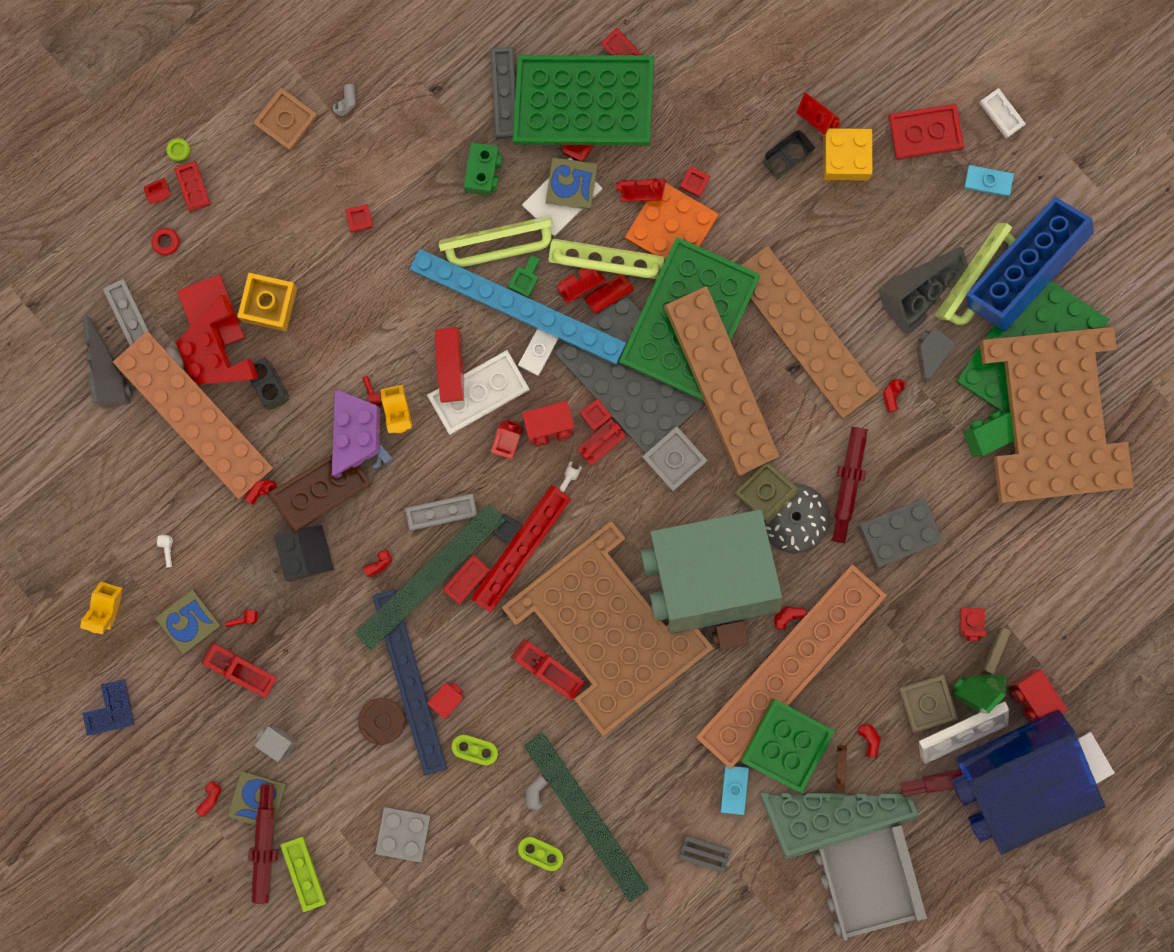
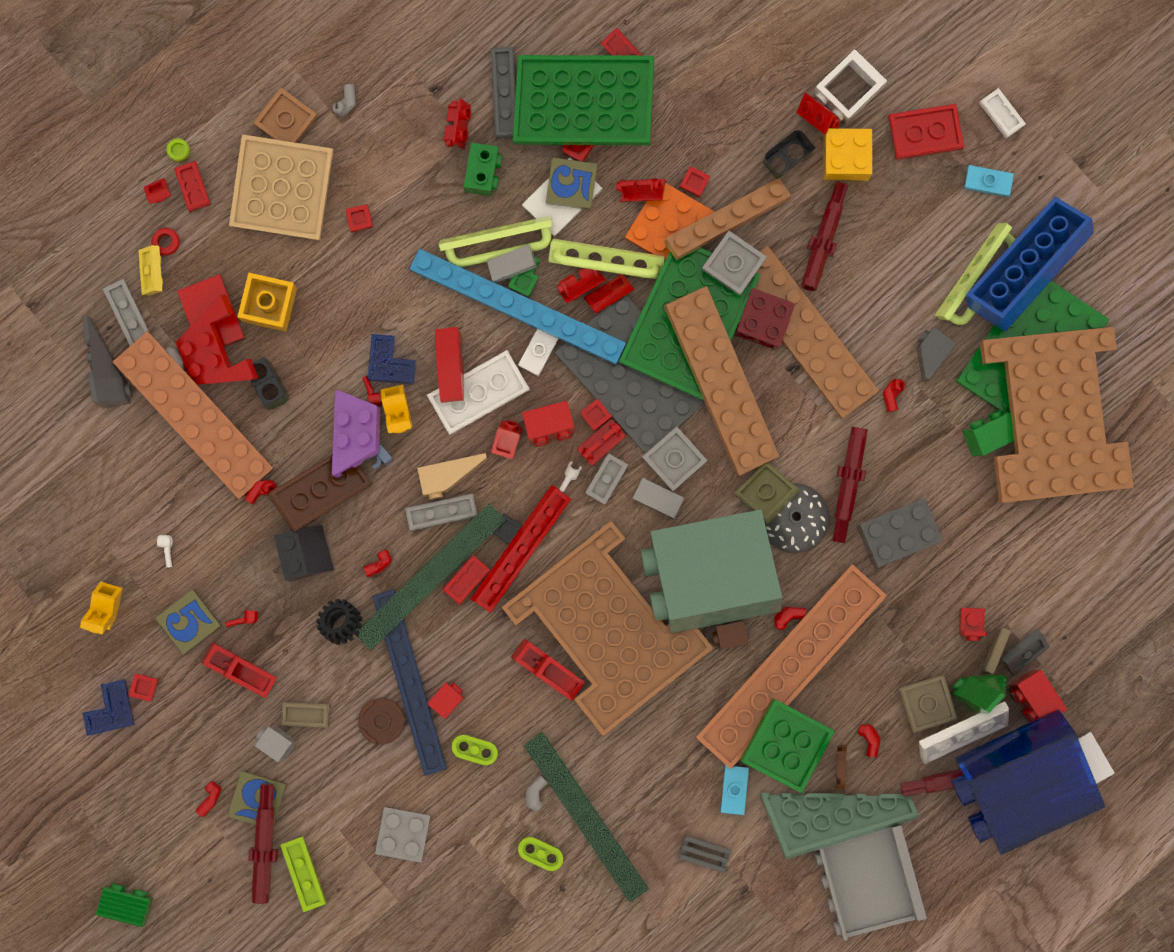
(124, 905): none -> green brick
(143, 687): none -> red plate
(150, 270): none -> light yellow plate
(281, 187): none -> tan plate
(305, 714): none -> dark tan tile
(331, 614): none -> black tyre
(385, 367): none -> clear blue plate
(444, 476): none -> tan slope
(460, 114): none -> red hinge
(511, 263): none -> light grey tile
(606, 479): none -> light grey plate
(658, 498): none -> light grey tile
(727, 219): none -> medium nougat plate
(734, 263): none -> light grey plate
(764, 319): none -> dark red bracket
(822, 244): none -> dark red piece
(865, 71): none -> white window
(915, 291): dark grey wedge -> none
(1025, 652): none -> dark grey plate

